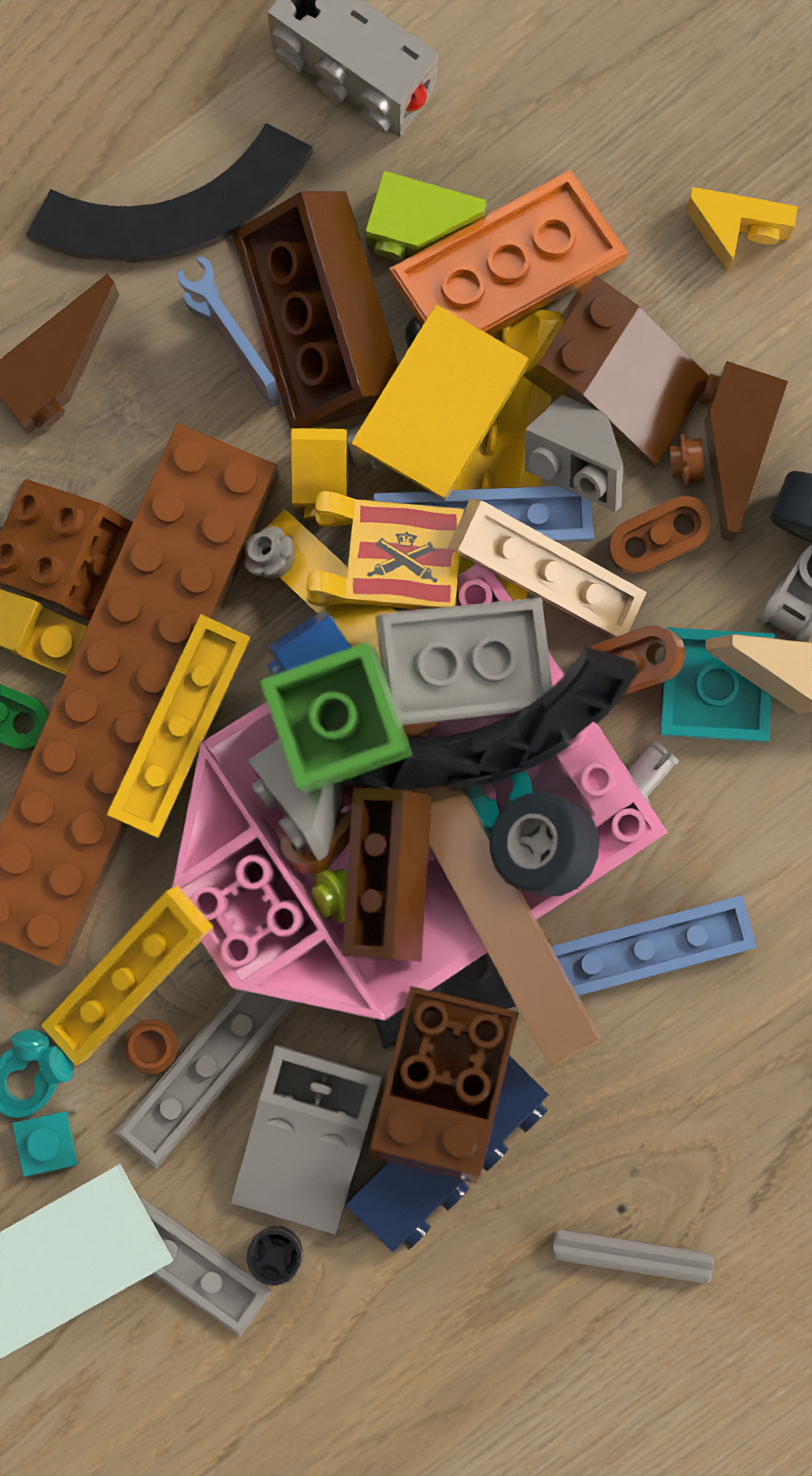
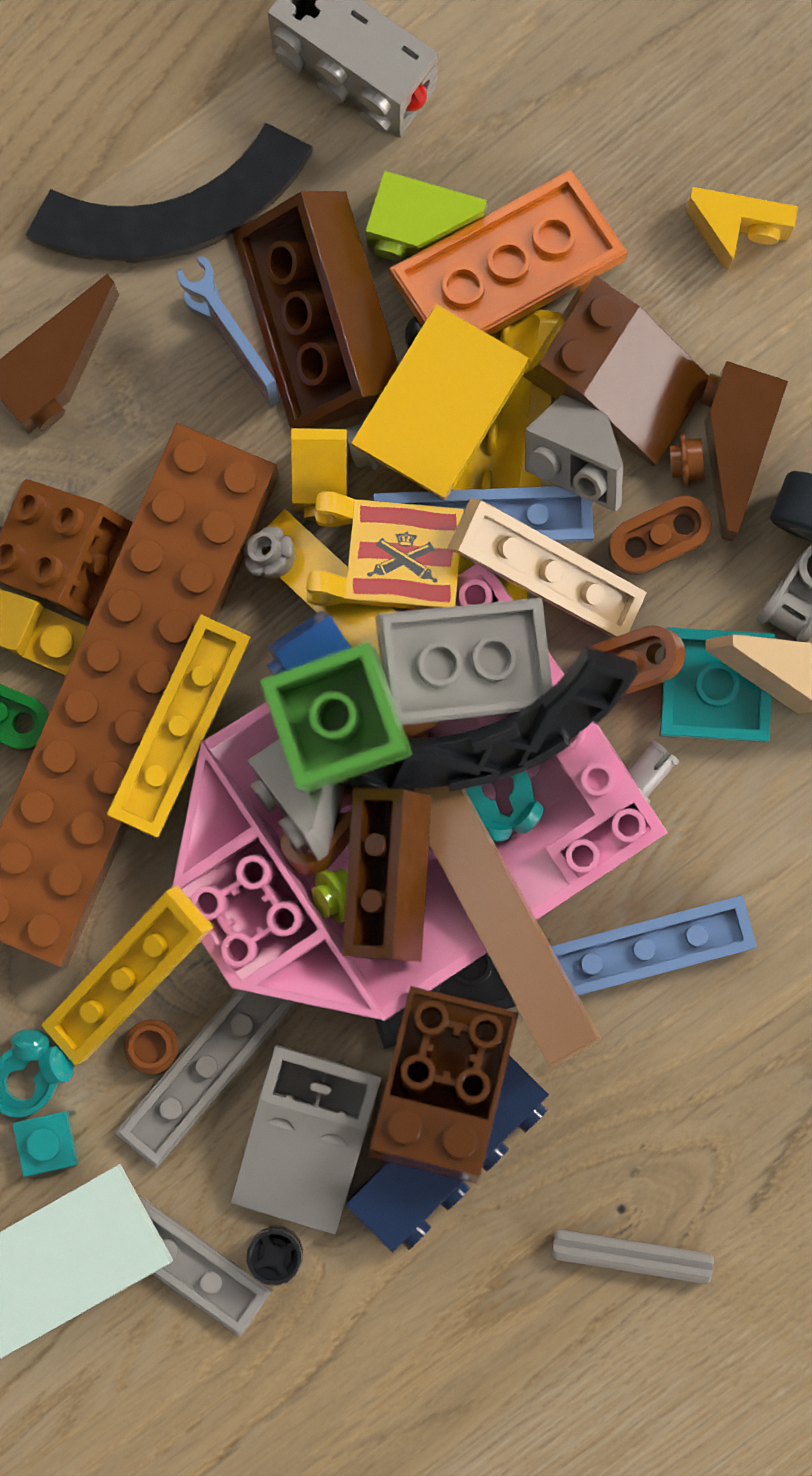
(524, 837): black wheel -> none

